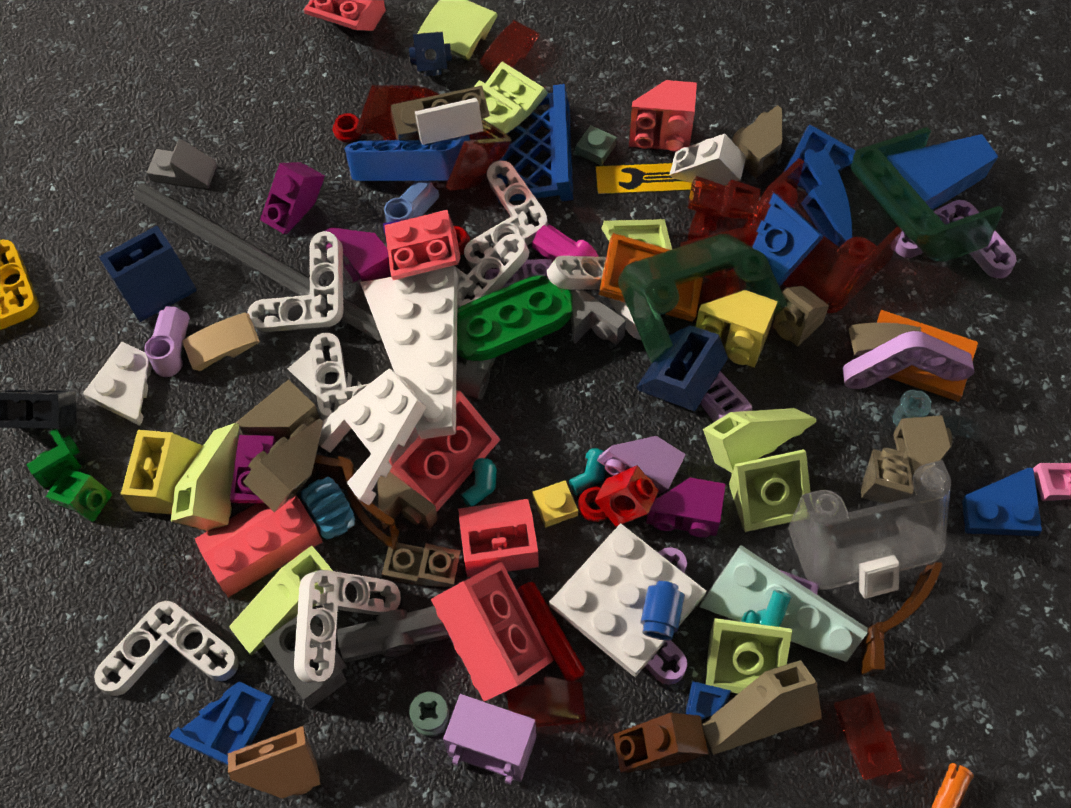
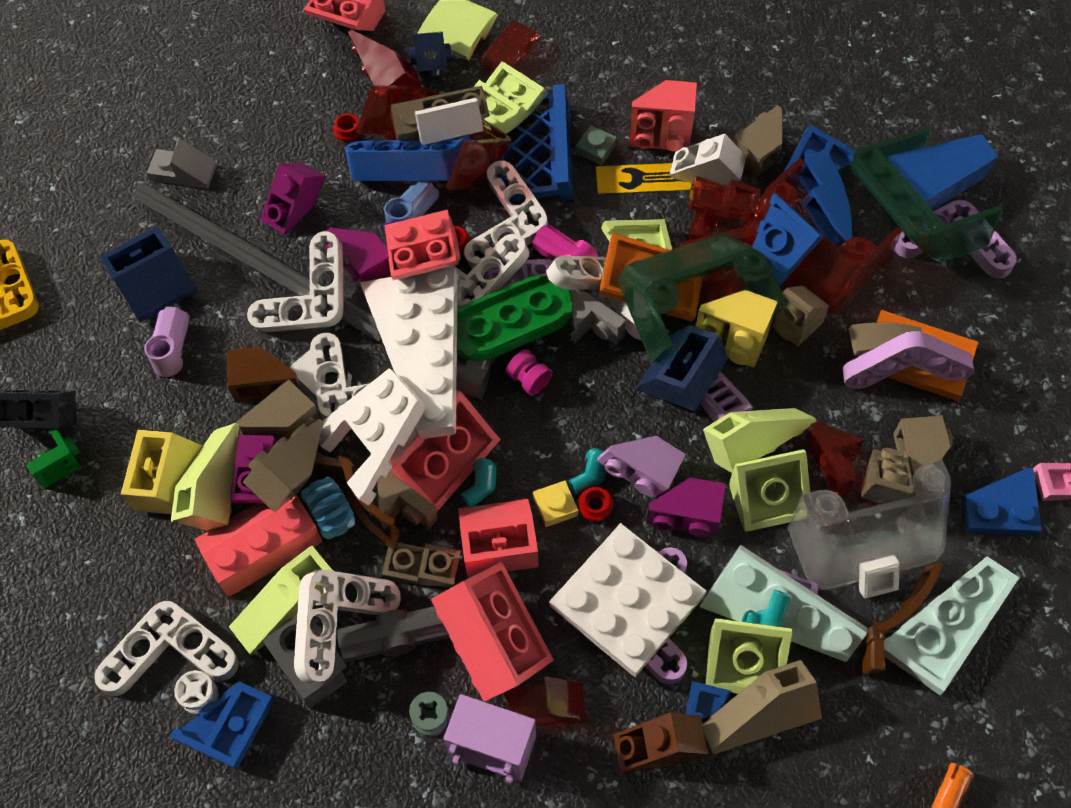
(79, 493): green bracket -> none
(122, 383): white wing -> none
(191, 686): none -> white wheel
(219, 340): tan slope -> none
(256, 373): none -> reddish brown slope
(277, 765): medium nougat slope -> none
(381, 63): none -> dark red slope
(528, 372): none -> dark pink wheel
(551, 632): red axle -> none
(626, 495): red brick -> none
(662, 610): blue brick -> none
(831, 450): none -> clear red slope
(866, 736): clear red slope -> none
(909, 406): clear light blue bush -> none
(947, 629): none -> light aqua wing

